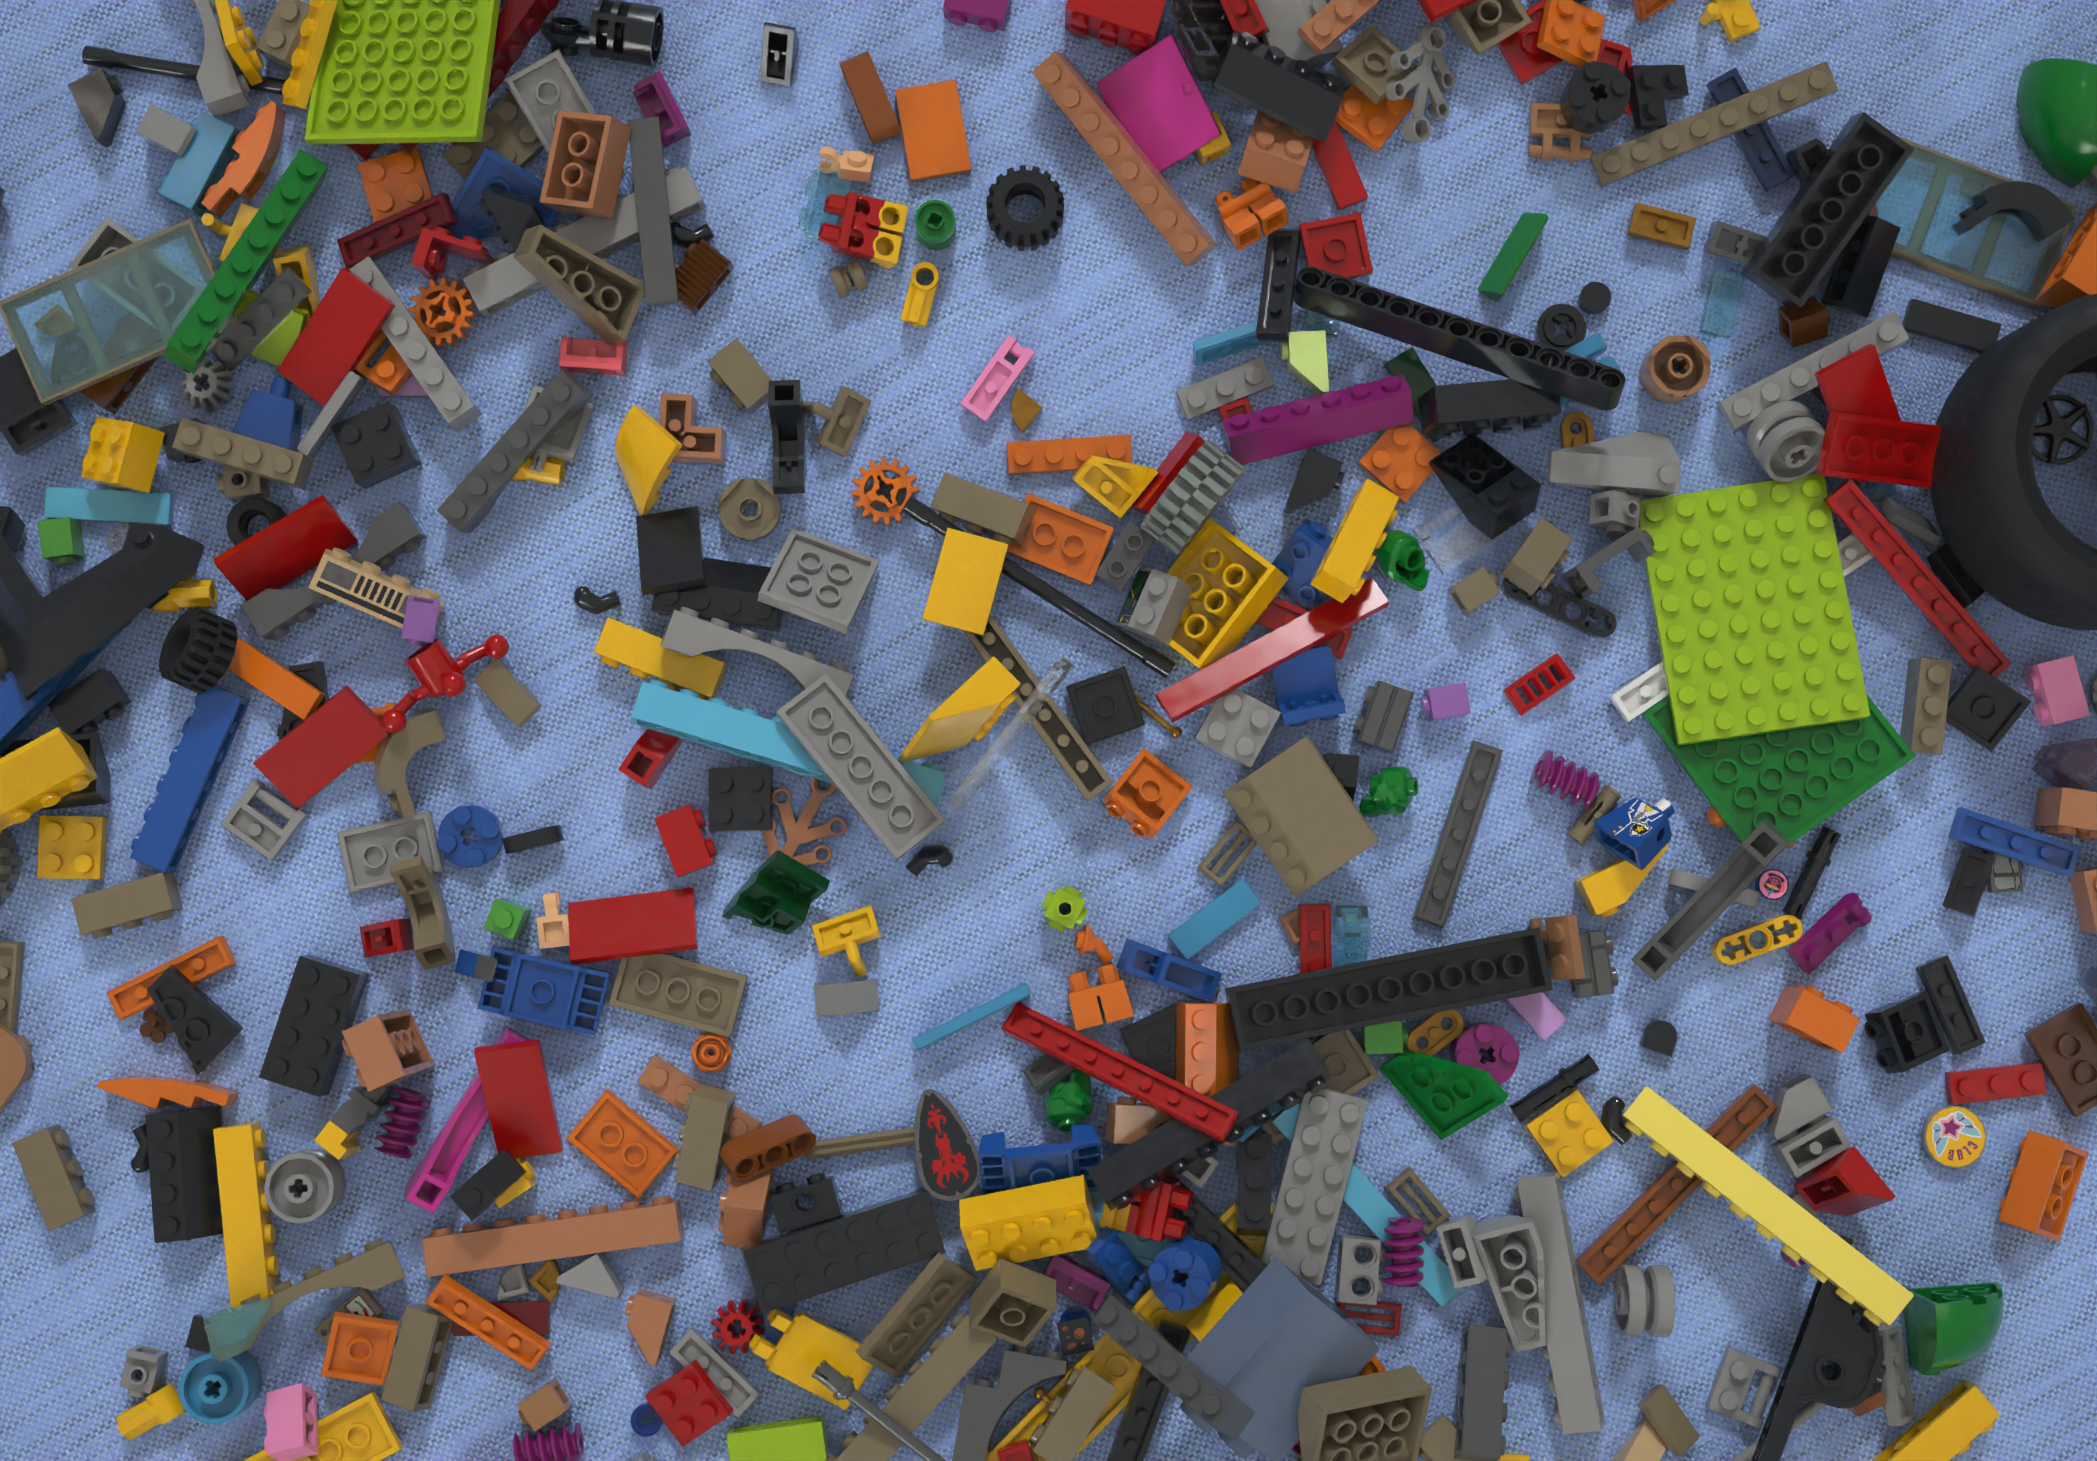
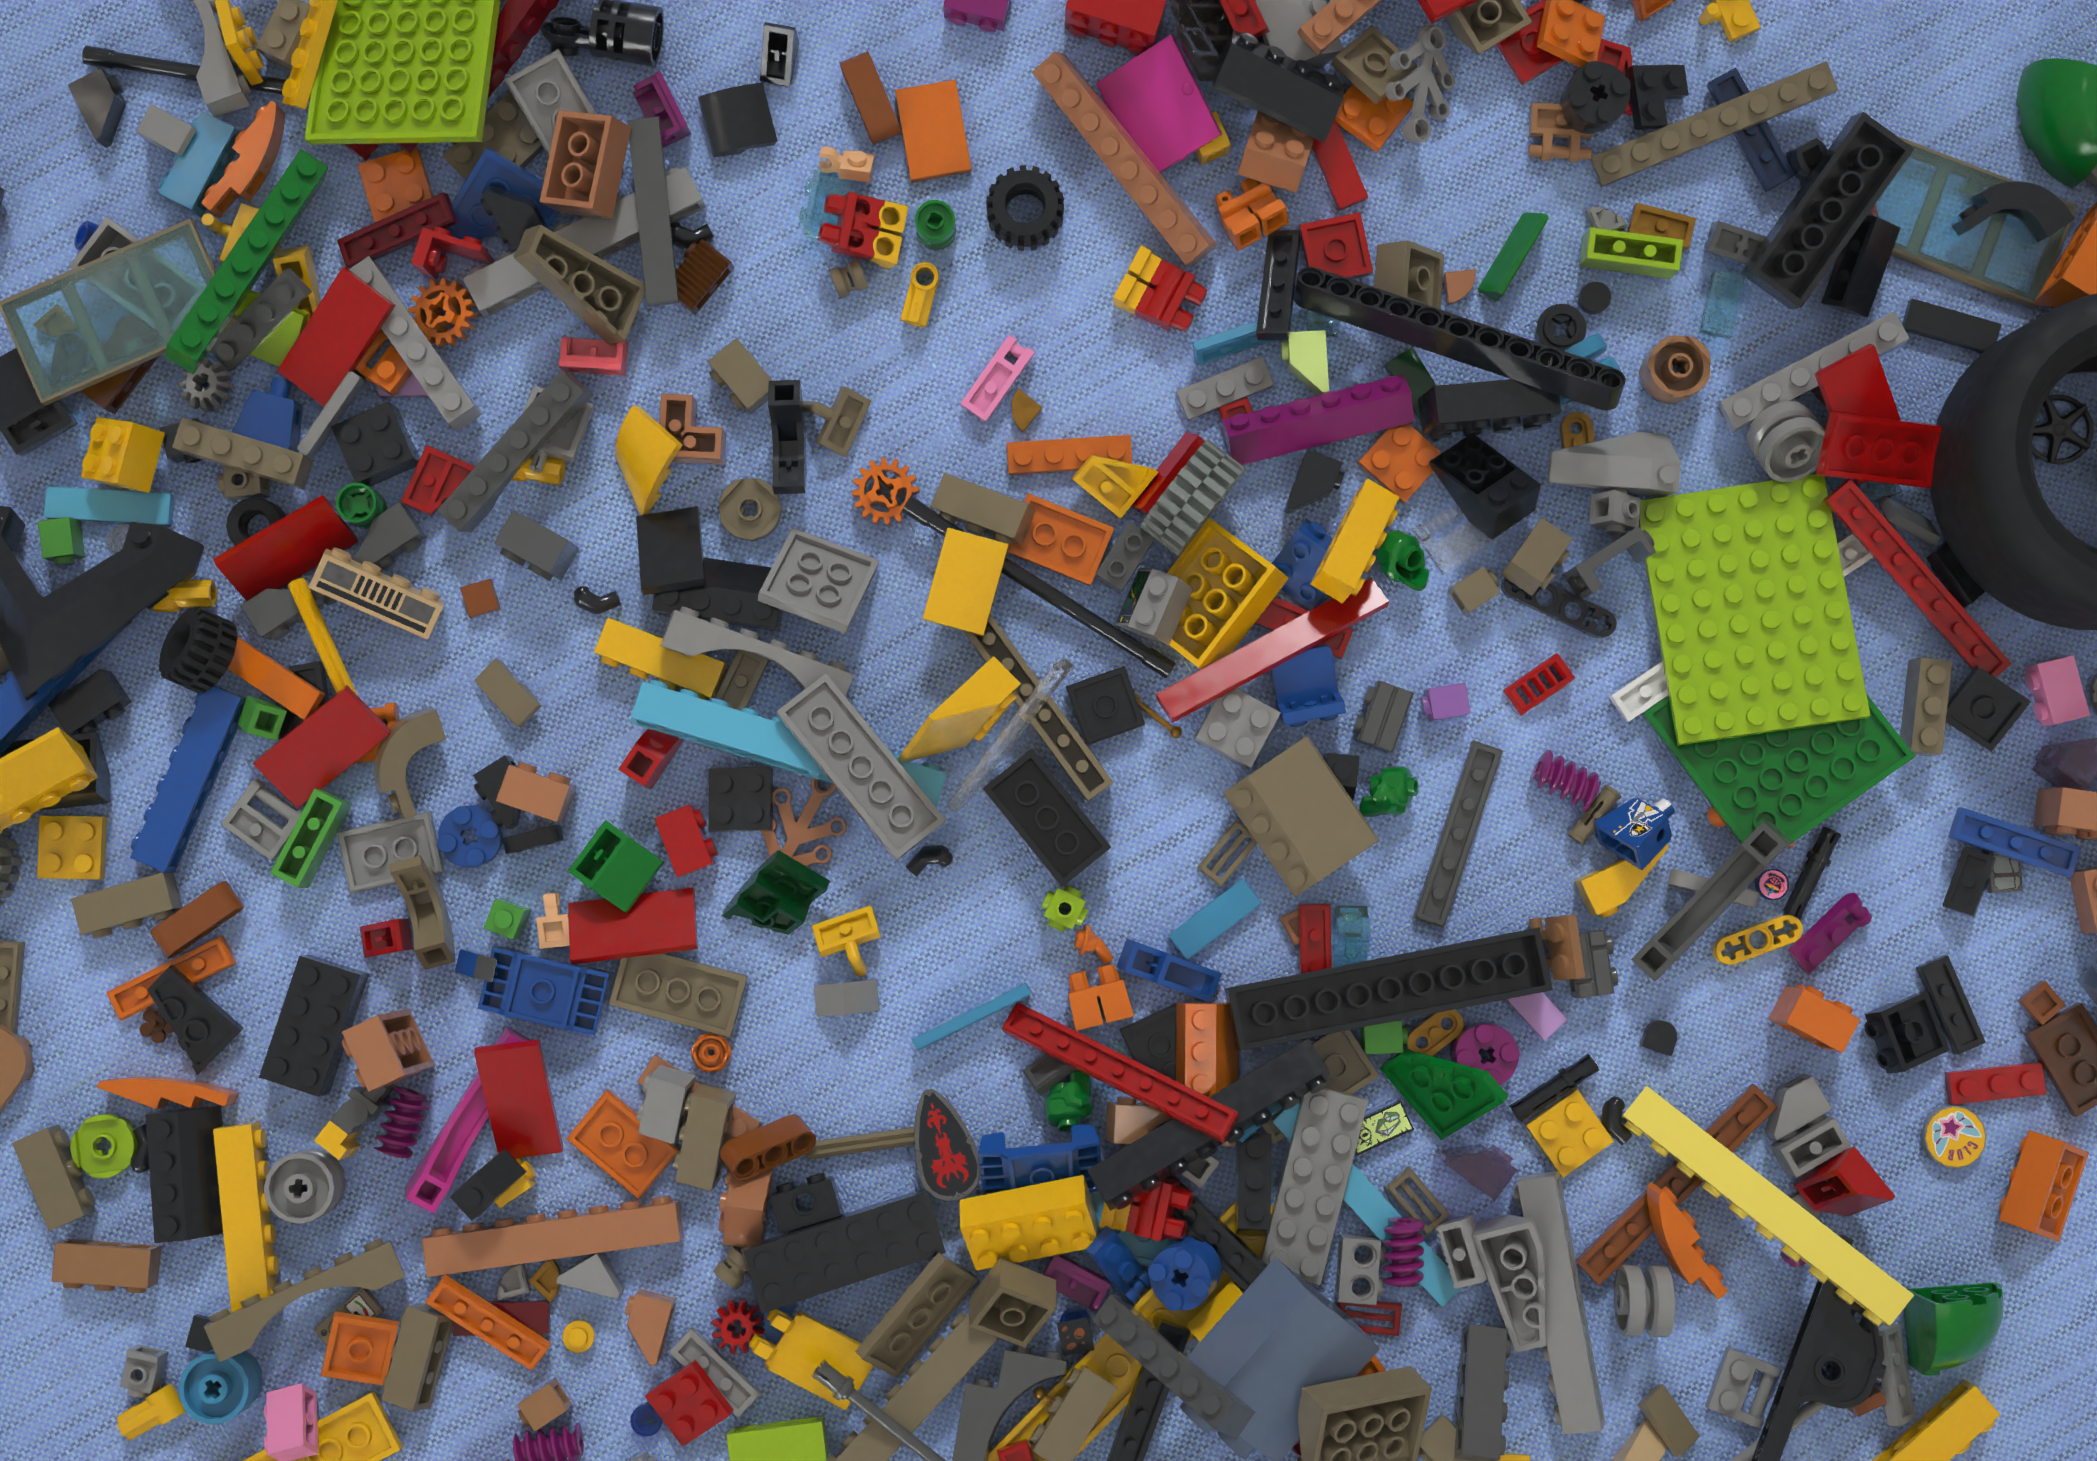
(84, 233): none -> clear blue tile
(93, 1160): none -> lime plate
(106, 1265): none -> medium nougat brick
(197, 919): none -> dark orange beam
(234, 1326): clear light blue slope -> none
(262, 717): none -> bright green brick
(311, 838): none -> bright green brick
(320, 635): none -> yellow axle
(360, 504): none -> green wheel
(420, 620): medium lavender brick -> none
(434, 480): none -> red wing
(439, 675): red wheel -> none
(480, 598): none -> dark orange tile
(488, 786): none -> black slope
(530, 542): none -> dark grey brick
(536, 793): none -> nougat brick
(578, 1336): none -> yellow plate
(615, 866): none -> green slope
(664, 1103): none -> light grey brick
(732, 1268): none -> dark tan wheel
(737, 119): none -> black slope
(742, 679): none -> dark tan plate
(1046, 817): none -> black brick
(1146, 794): orange plate -> none
(1158, 290): none -> red hips
(1383, 1126): none -> tile
(1410, 272): none -> dark tan slope
(1458, 284): none -> nougat tile
(1481, 1166): none -> clear purple slope
(1605, 219): none -> light grey tile
(1631, 253): none -> lime brick
(1678, 1238): none -> orange slope
(1805, 323): reddish brown brick -> none
(2041, 1002): none -> dark orange plate

